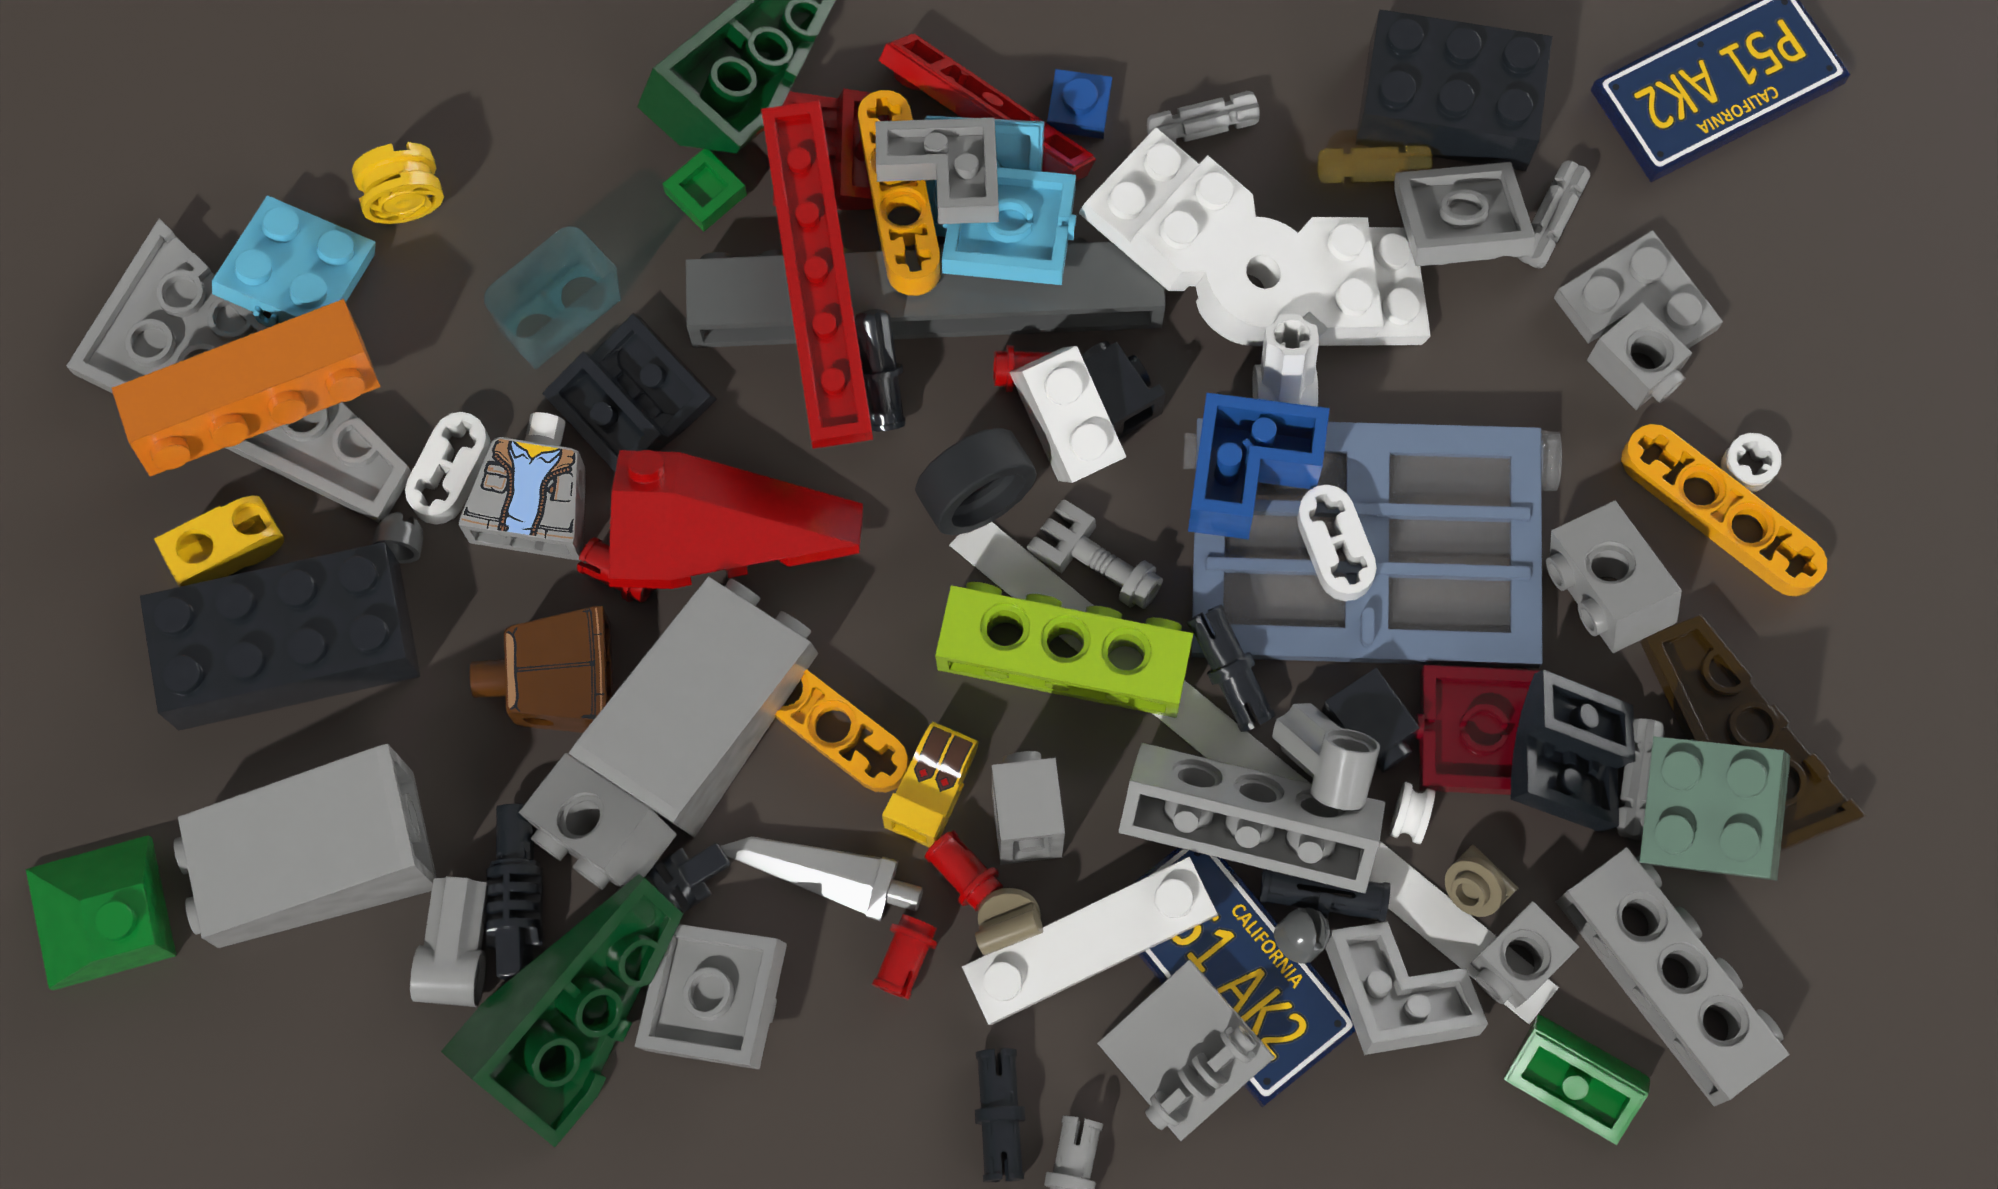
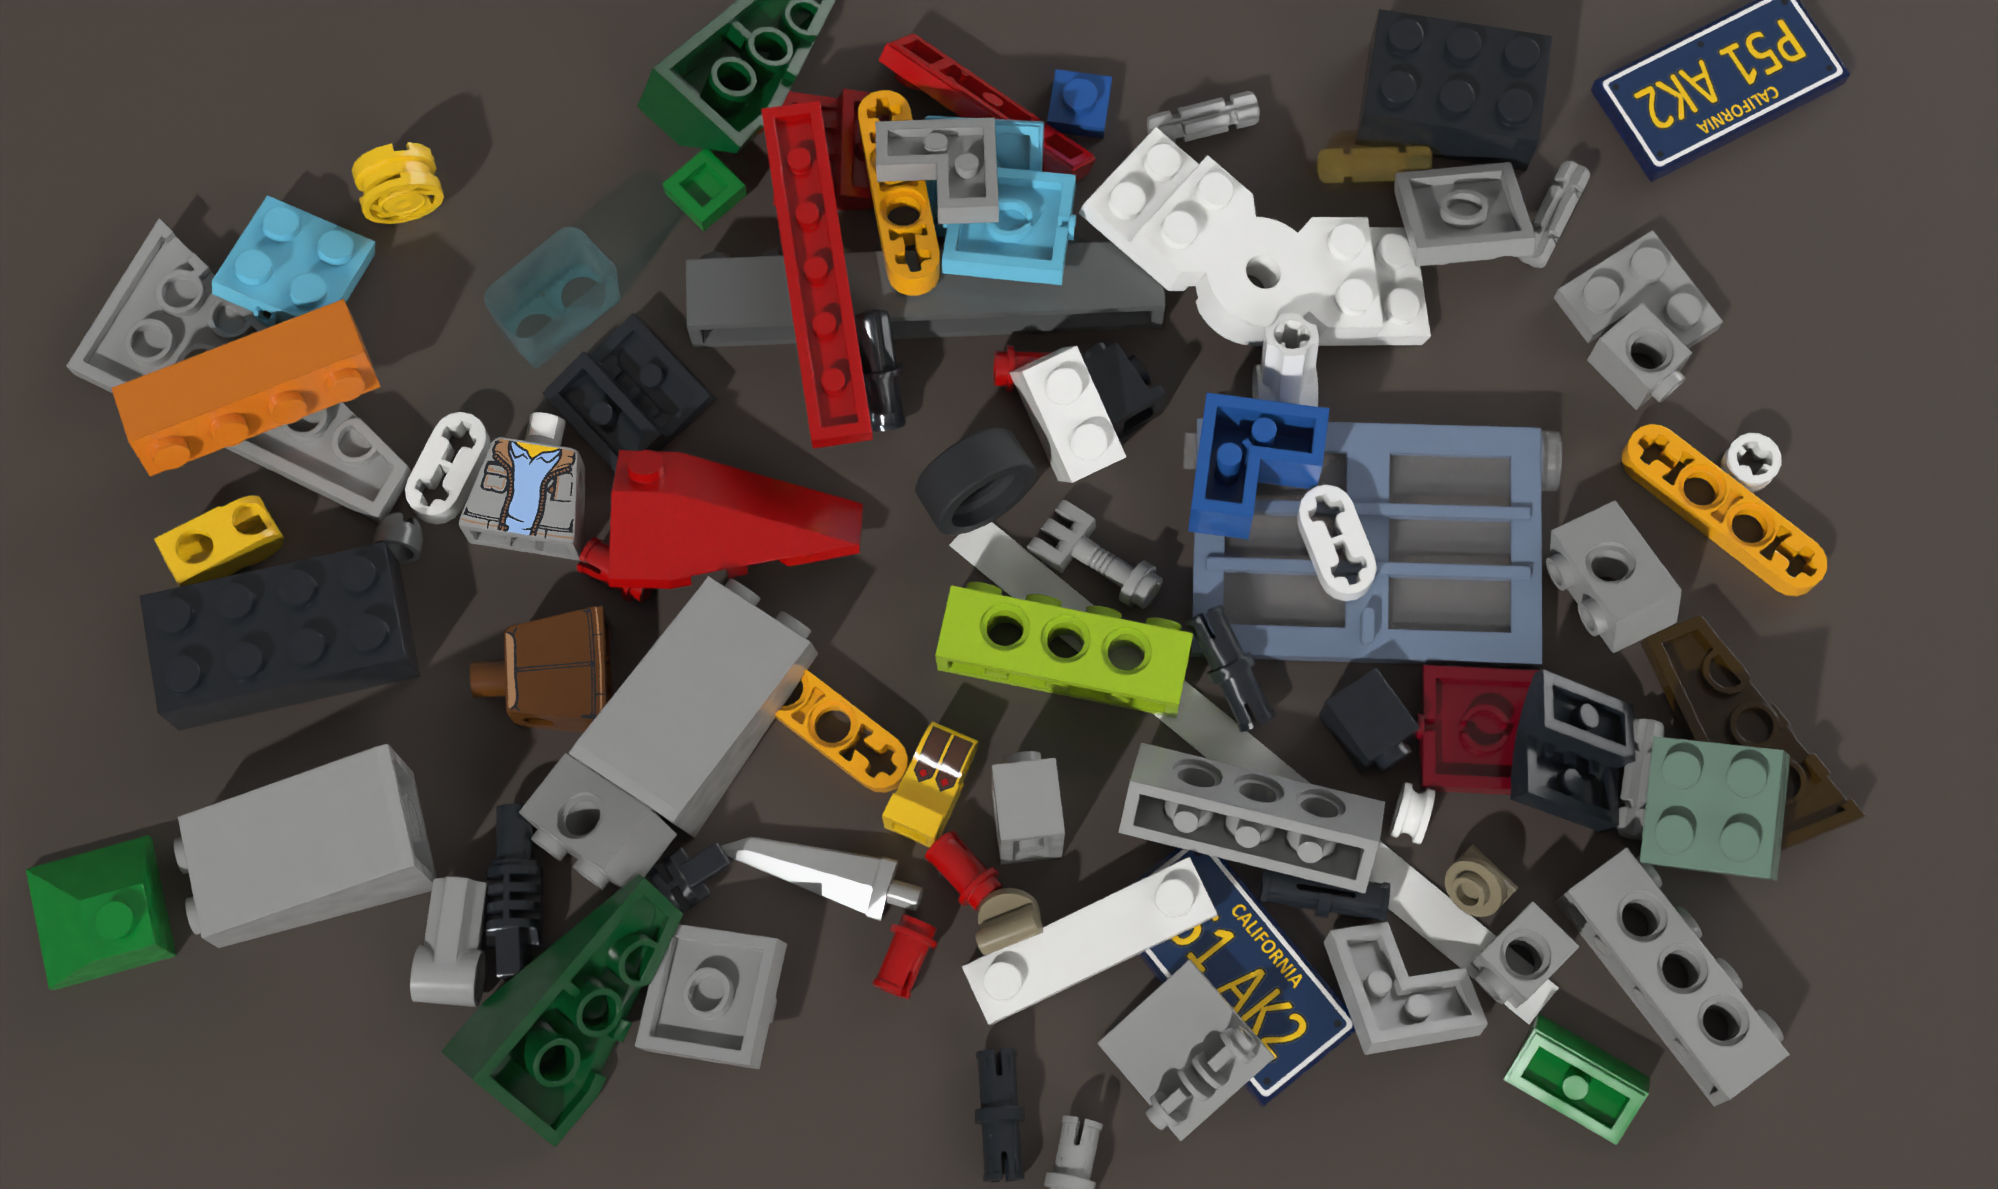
(1302, 934): dark grey hinge -> none
(1334, 757): light grey piece -> none

